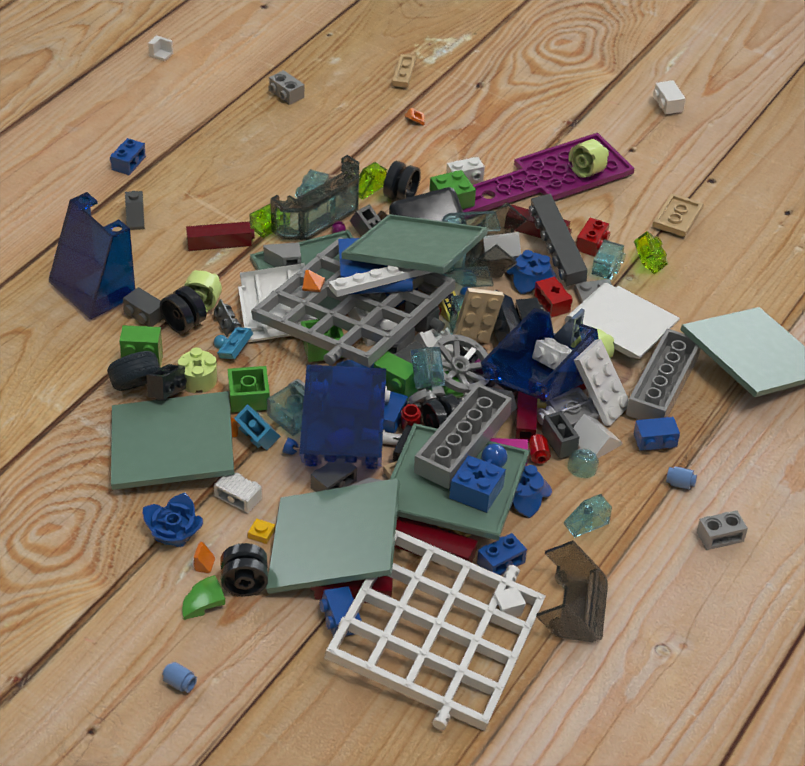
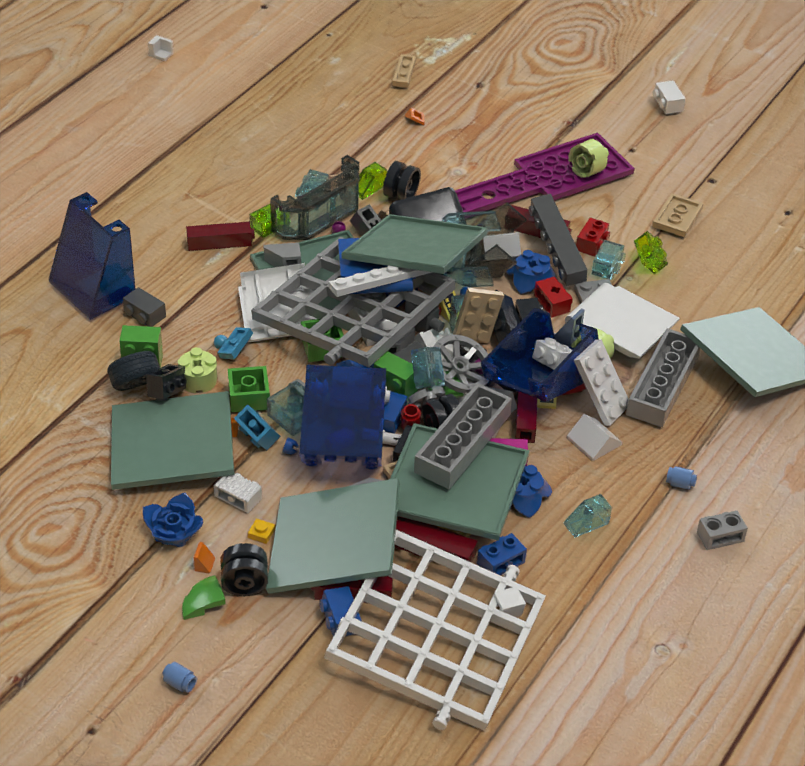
(128, 156): blue brick -> none
(134, 210): dark grey slope -> none
(183, 309): black wheel -> none
(206, 286): yellowish green brick -> none
(226, 317): dark grey hinge -> none
(286, 87): light grey brick -> none
(312, 282): orange slope -> none
(334, 475): dark grey brick -> none
(460, 183): bright green brick -> none
(472, 168): white brick -> none
(480, 481): blue brick -> none
(539, 449): red brick -> none
(560, 434): dark grey brick -> none
(572, 404): light grey plate -> none
(583, 463): clear light blue hair -> none
(584, 598): clear smoke windscreen -> none
(656, 433): blue brick -> none

